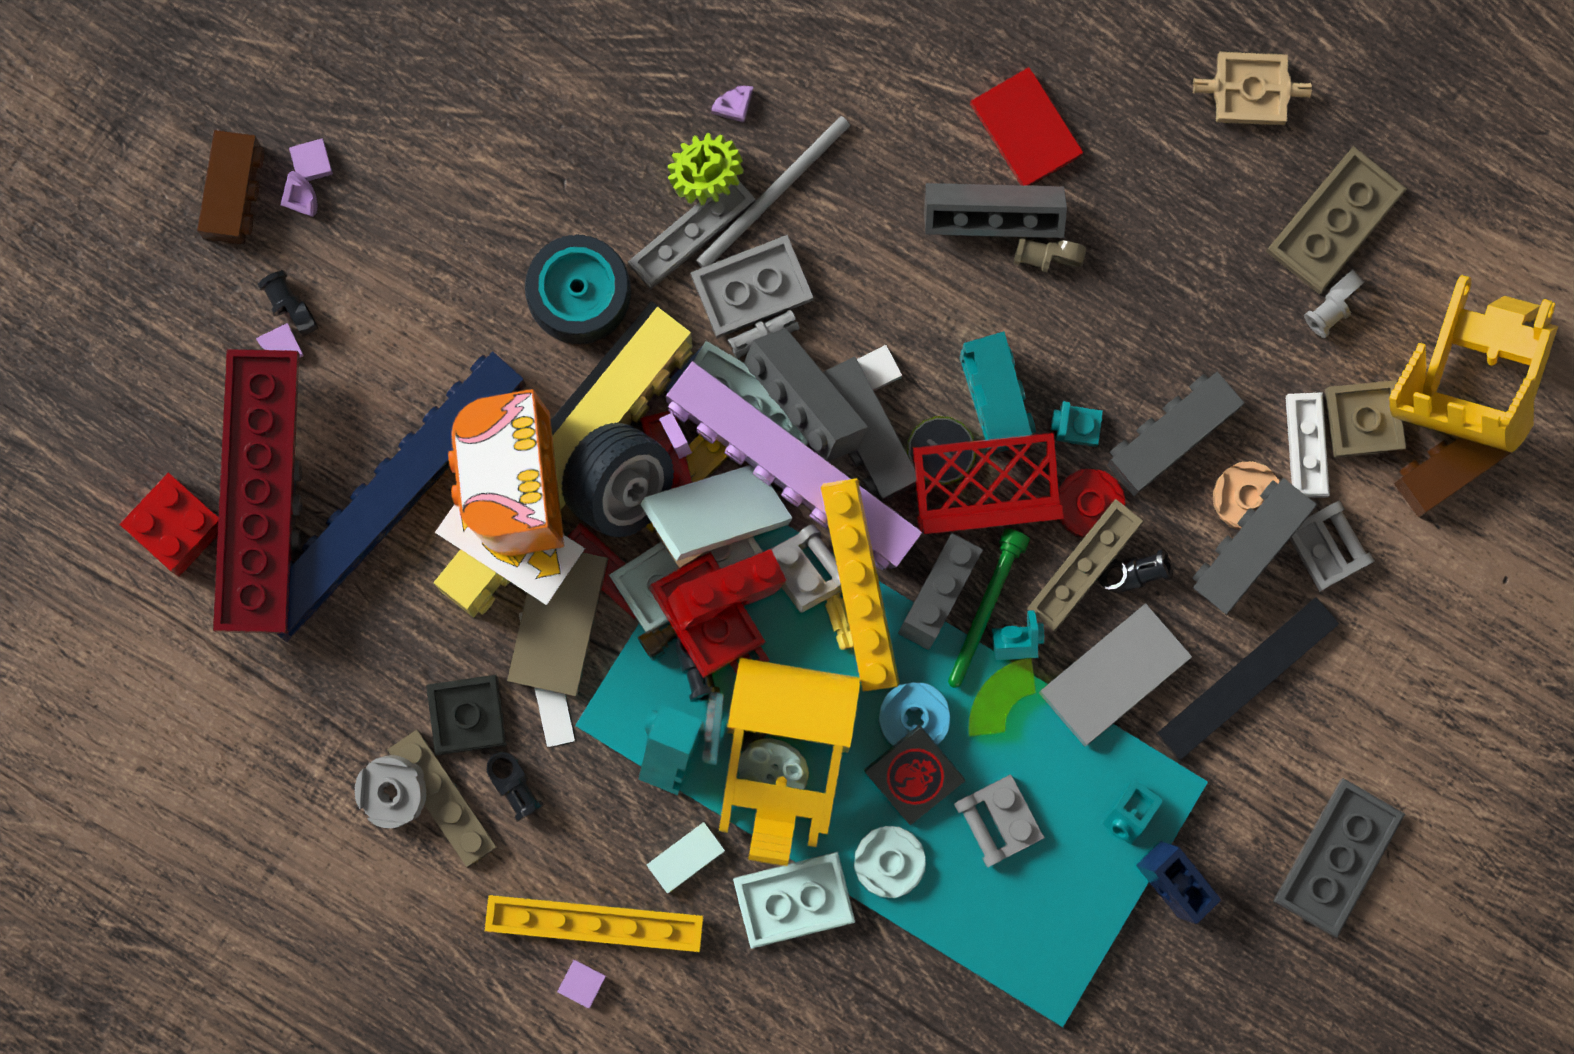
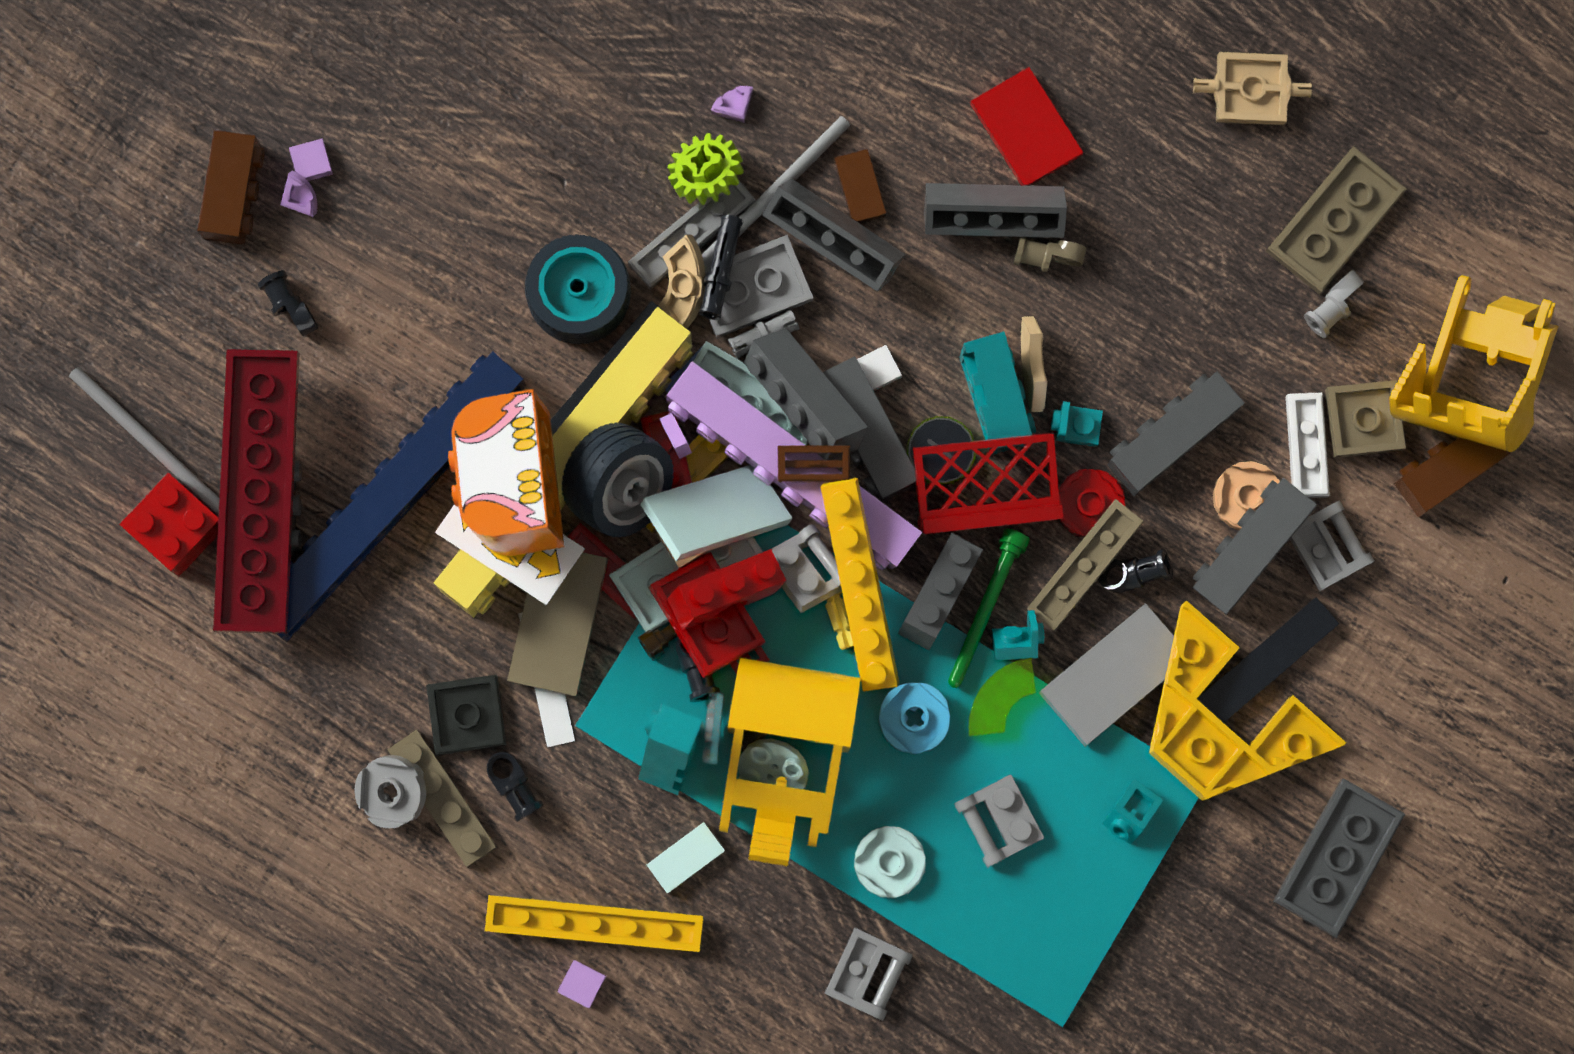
(146, 439): none -> light grey piece
(279, 339): lavender tile -> none
(685, 281): none -> tan tile
(718, 281): none -> black pin
(794, 900): light aqua tile -> none
(813, 449): none -> reddish brown tile
(833, 234): none -> dark grey brick
(857, 969): none -> light grey plate
(860, 186): none -> reddish brown tile
(914, 775): tile -> none
(1032, 364): none -> tan tile
(1178, 882): dark blue brick -> none
(1198, 744): none -> yellow wing

